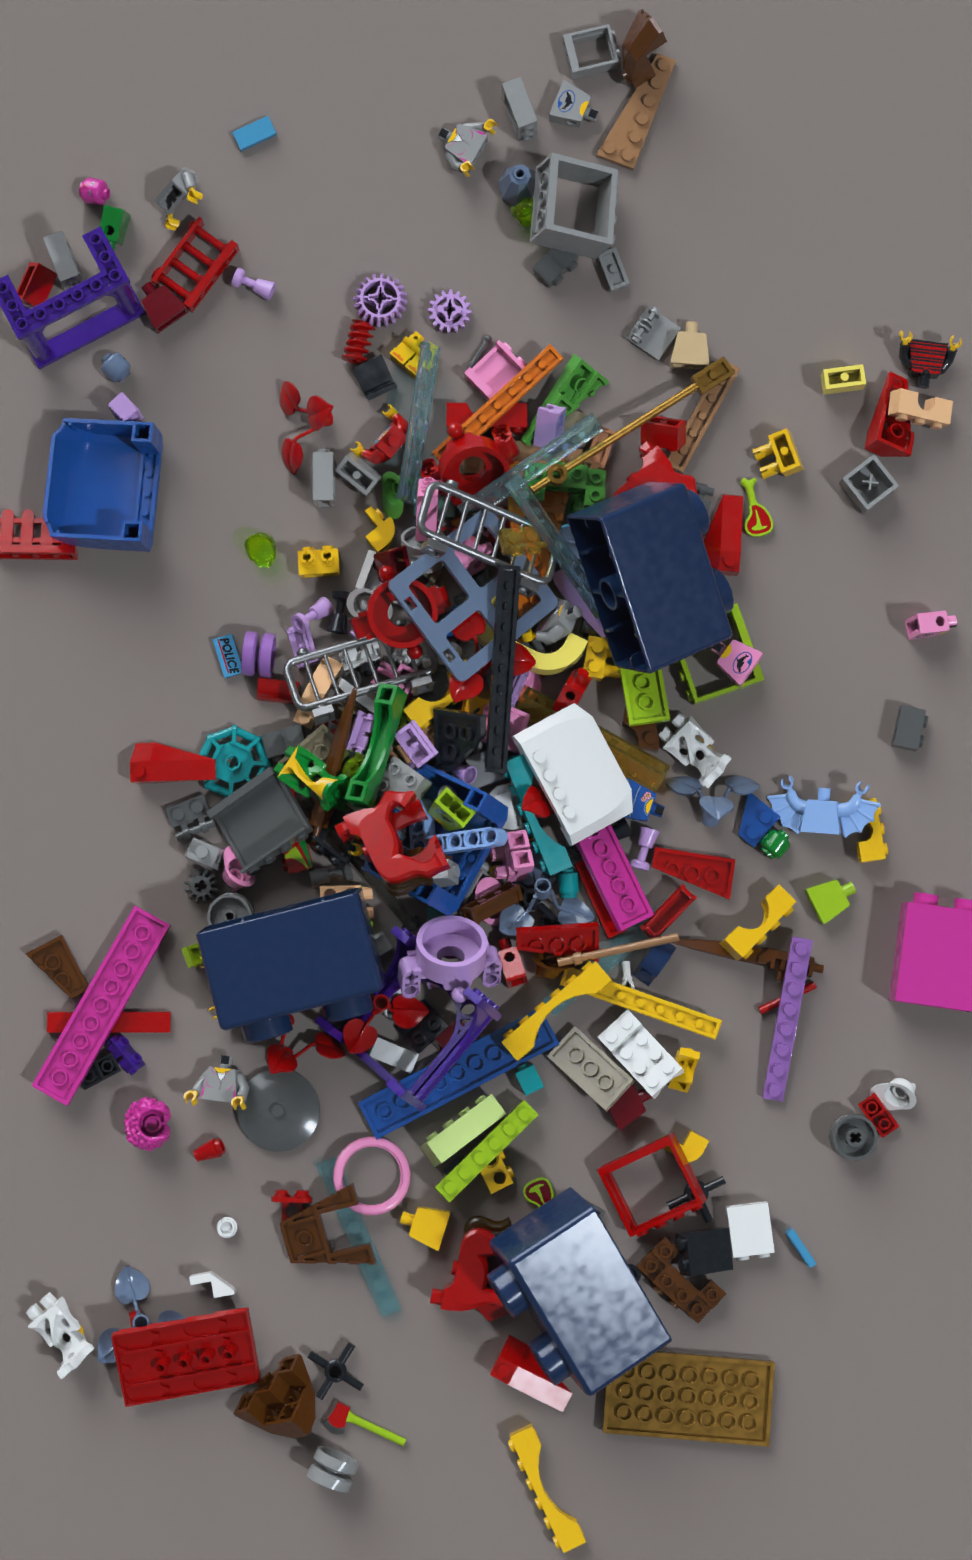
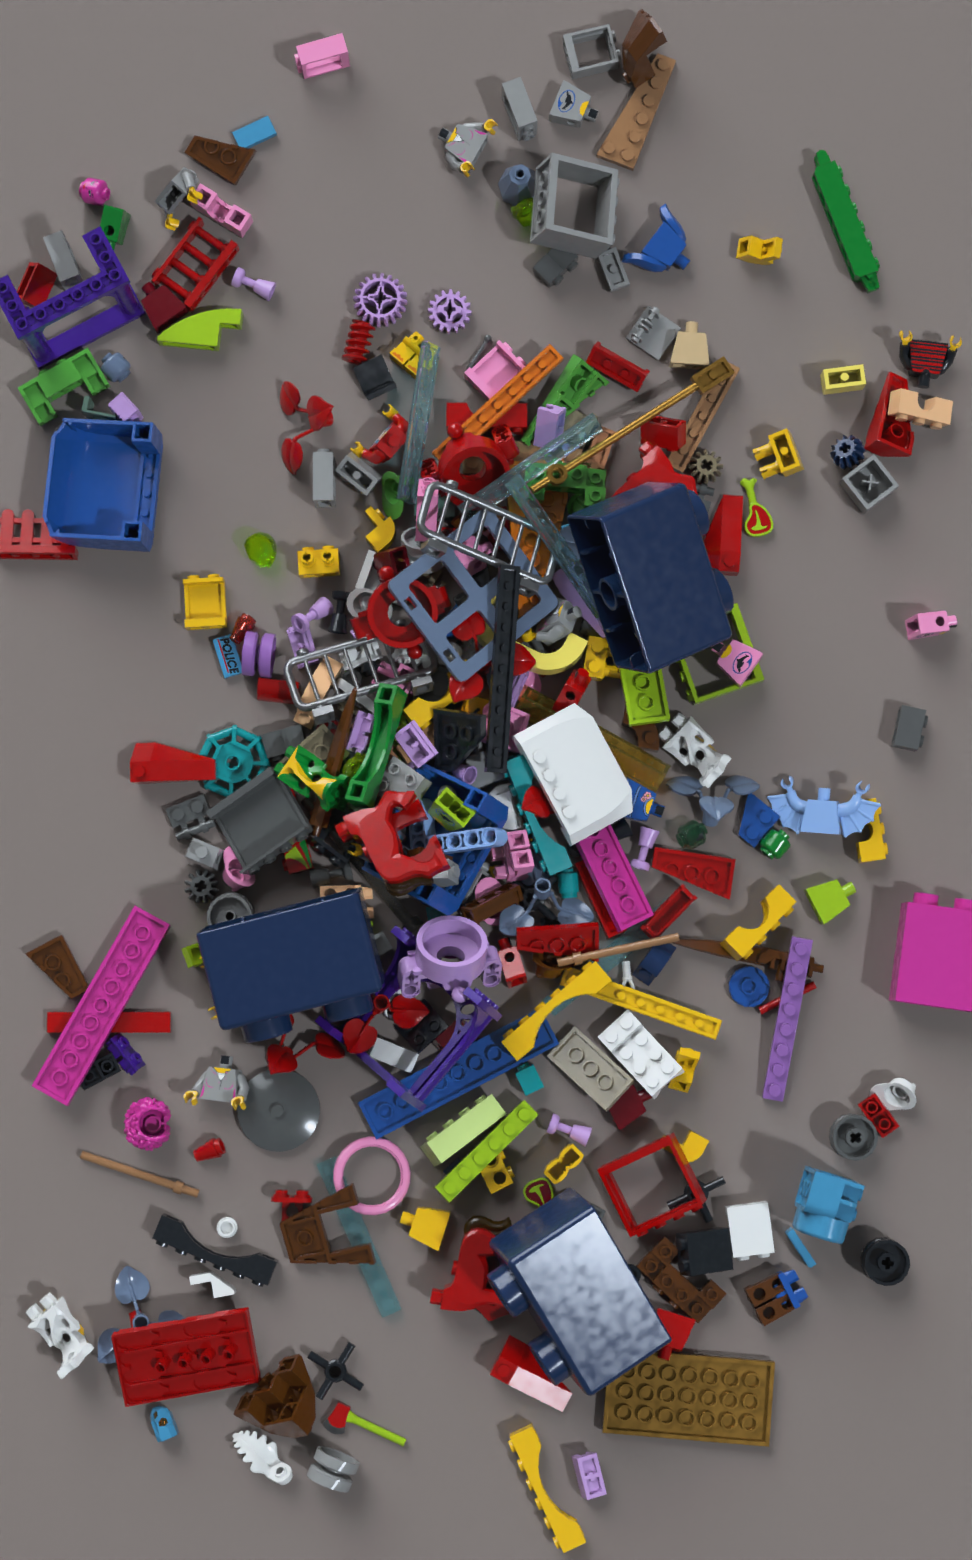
(60, 380): none -> bright green bracket
(87, 409): none -> sand green piece
(163, 1423): none -> dark azure rock
(175, 1233): none -> black arch
(177, 1187): none -> medium nougat bar
(202, 329): none -> lime slope
(205, 602): none -> yellow panel
(222, 158): none -> reddish brown wing
(228, 216): none -> bright pink arch
(243, 624): none -> clear red cone
(263, 1456): none -> white plant
(322, 56): none -> bright pink window
(520, 540): clear yellow bracket -> none
(558, 1168): none -> yellow brick
(576, 1132): none -> lavender piece
(589, 1475): none -> lavender hinge
(617, 367): none -> red container
(663, 248): none -> blue torso
(678, 1329): none -> red torso
(691, 835): none -> clear green head
(707, 460): none -> dark tan gear
(749, 986): none -> blue tile
(758, 250): none -> yellow brick
(779, 1289): none -> reddish brown hips
(826, 1205): none -> dark azure brick
(844, 222): none -> green hinge
(847, 452): none -> dark blue gear
(896, 1267): none -> black wheel

